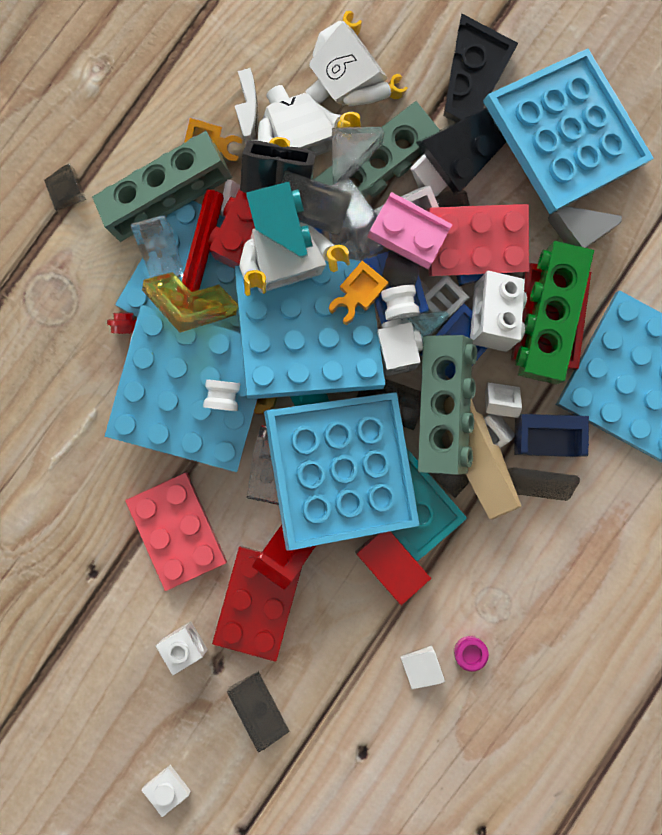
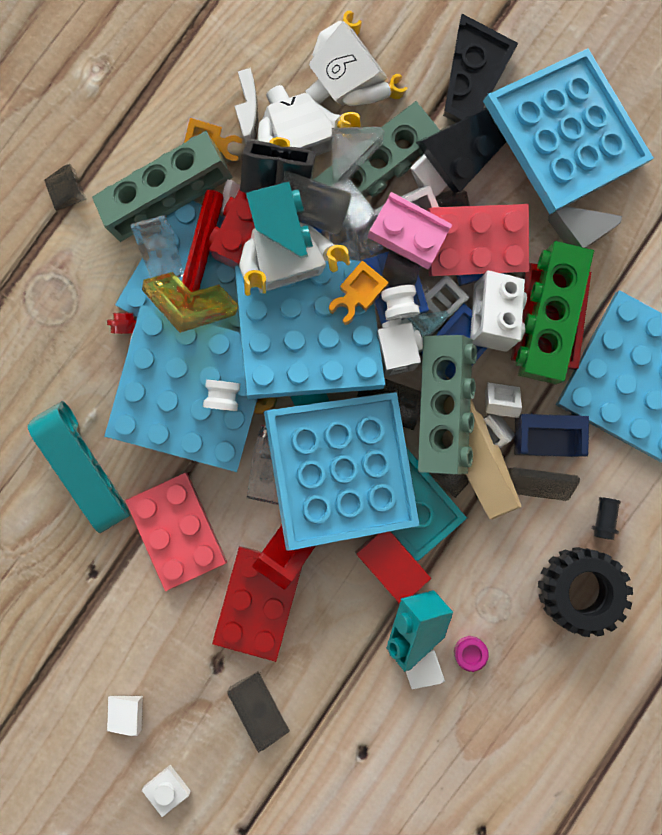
(77, 467): none -> teal beam
(125, 715): none -> white slope
(181, 648): white brick -> none
(418, 628): none -> teal slope
(606, 518): none -> black pin
(611, 596): none -> black tyre

